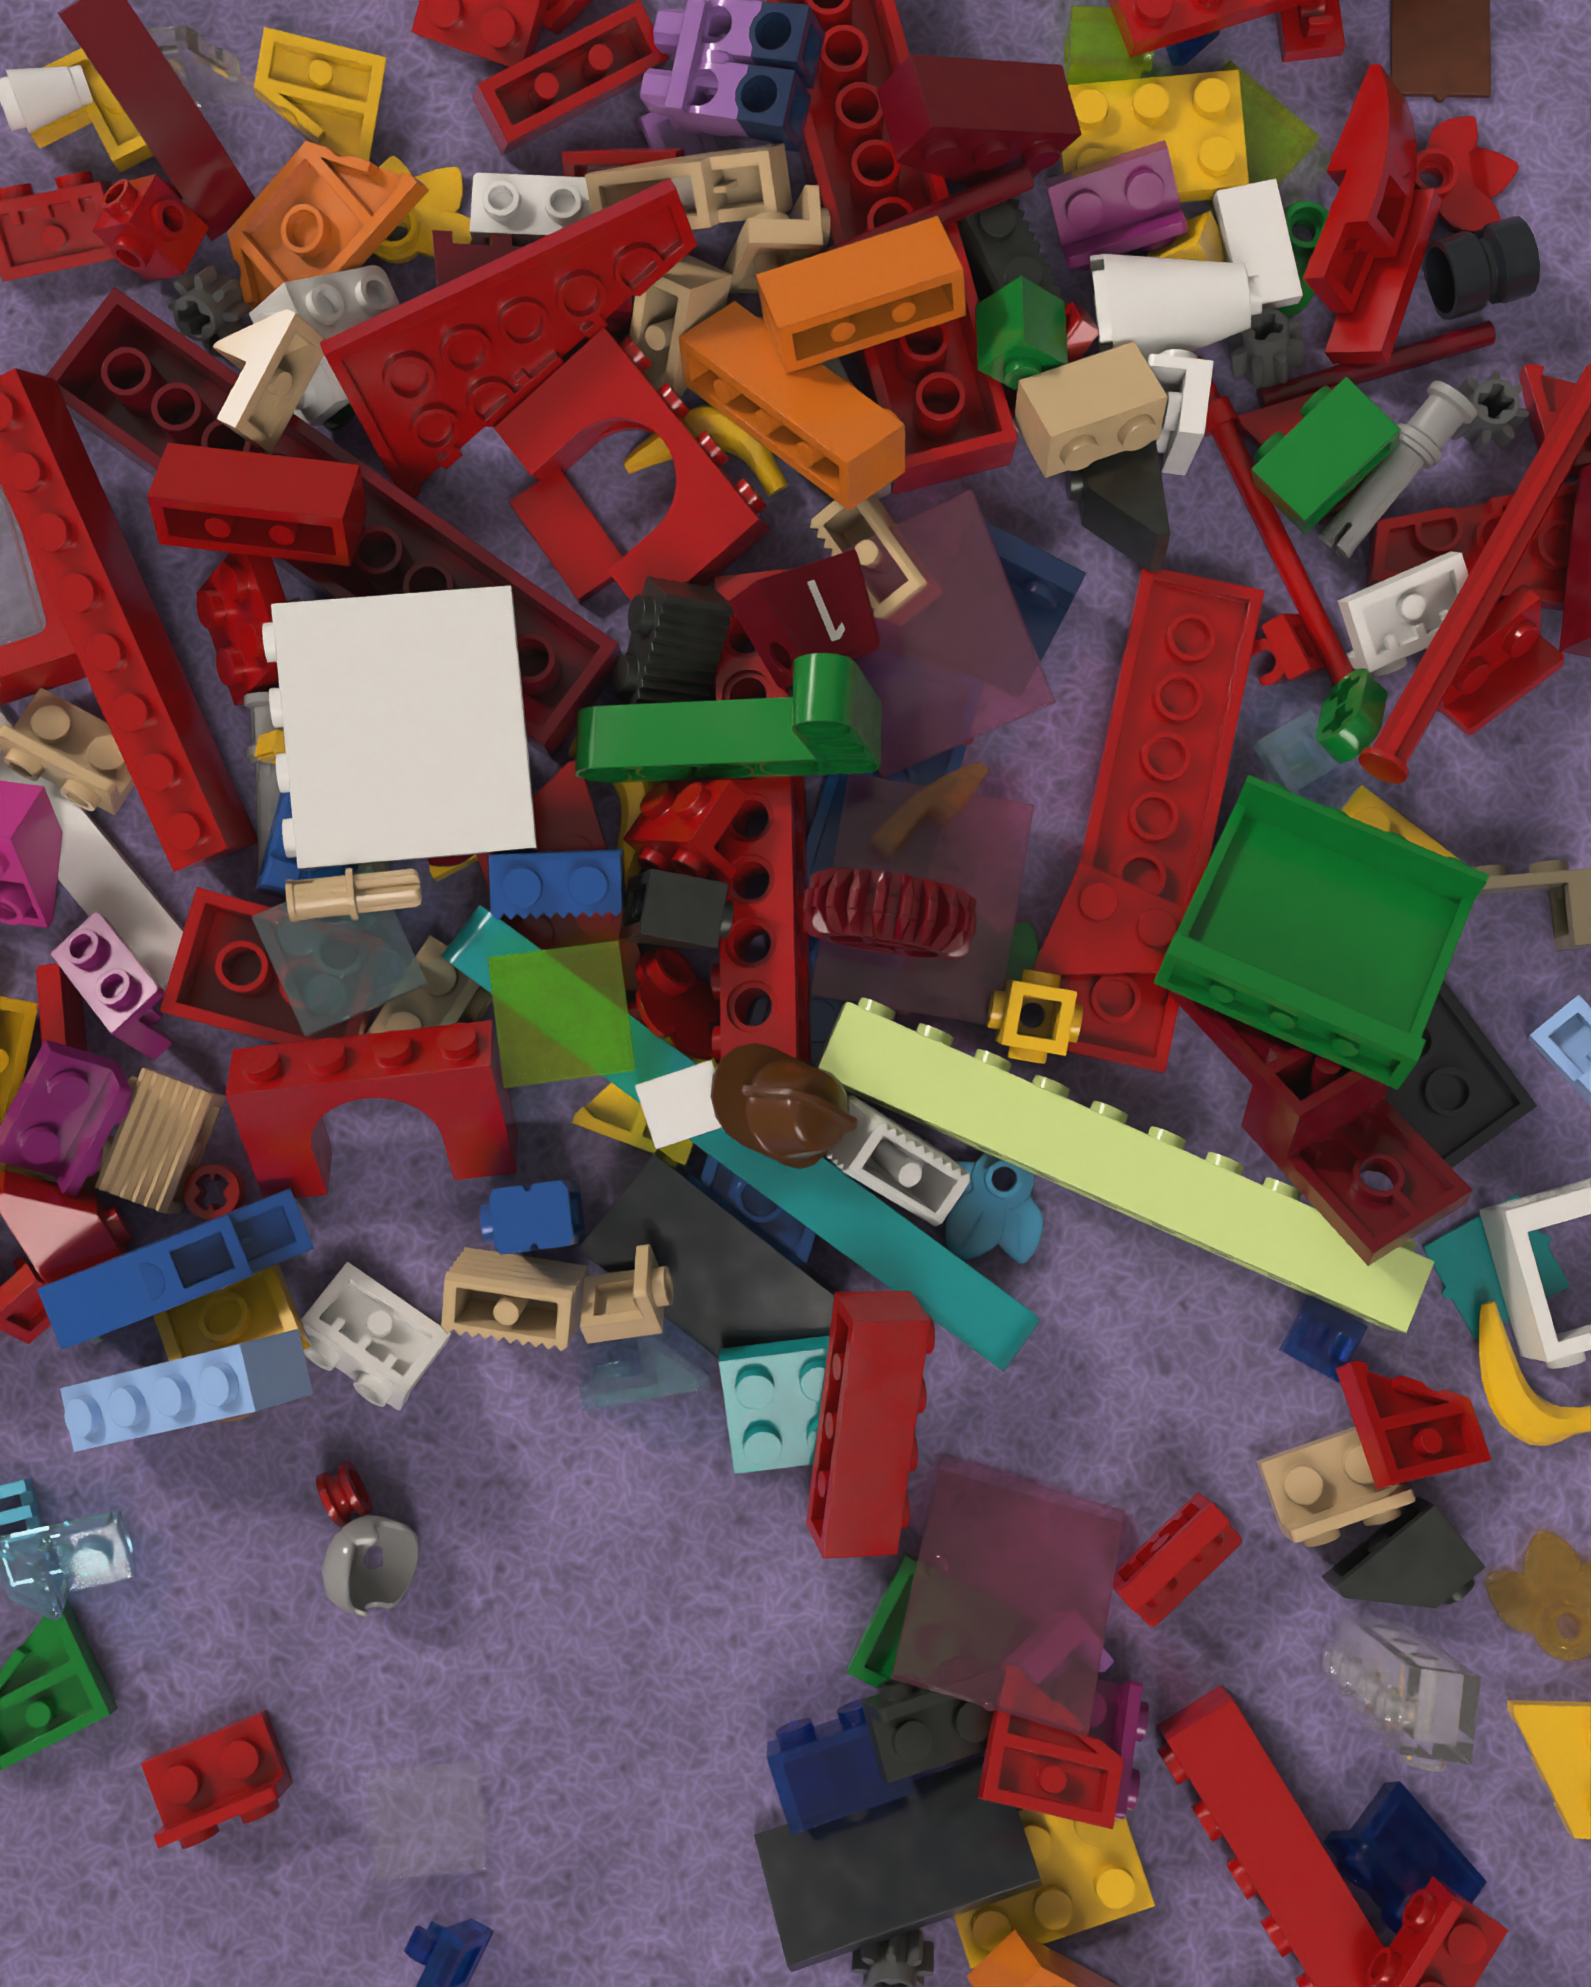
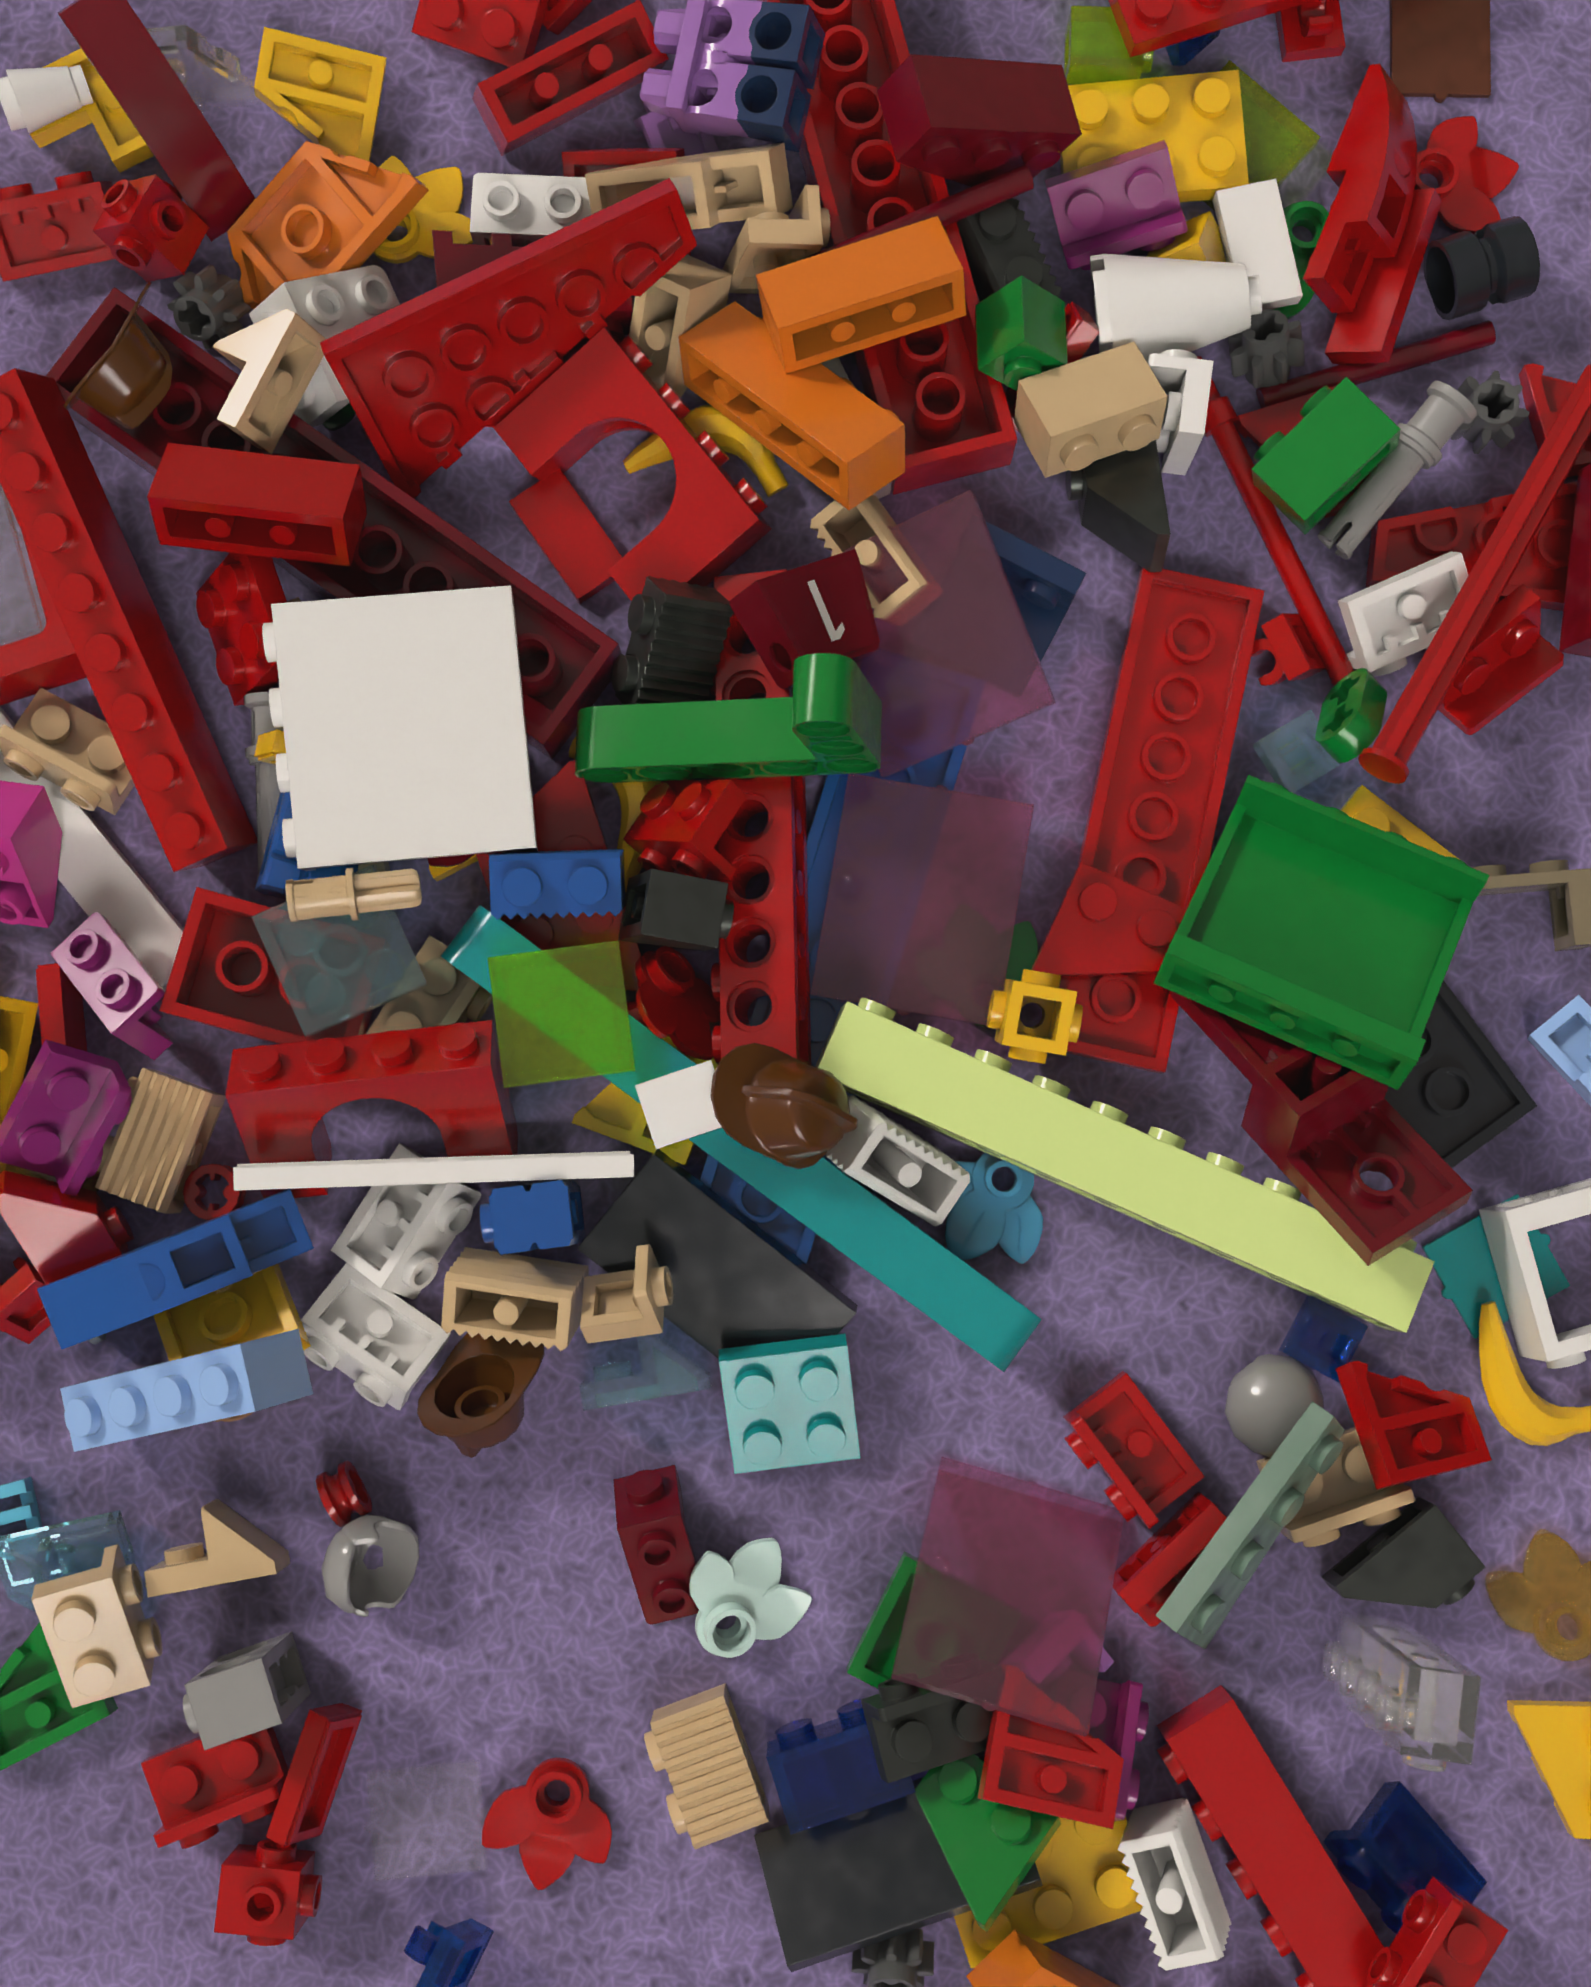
(99, 1629): none -> tan bracket
(129, 375): none -> reddish brown piece
(233, 1554): none -> tan slope
(246, 1691): none -> light grey brick
(267, 1892): none -> red brick
(314, 1773): none -> red tile
(405, 1231): none -> white bracket
(433, 1170): none -> white tile
(480, 1392): none -> reddish brown piece
(549, 1829): none -> red plate
(656, 1542): none -> dark red bracket
(707, 1766): none -> tan brick
(750, 1591): none -> light aqua plate
(868, 1423): red brick -> none
(889, 913): dark red gear -> none
(939, 801): clear orange slope -> none
(982, 1840): none -> green wing
(1132, 1448): none -> red bracket
(1175, 1884): none -> white brick
(1246, 1535): none -> sand green wing
(1269, 1401): none -> light grey hair

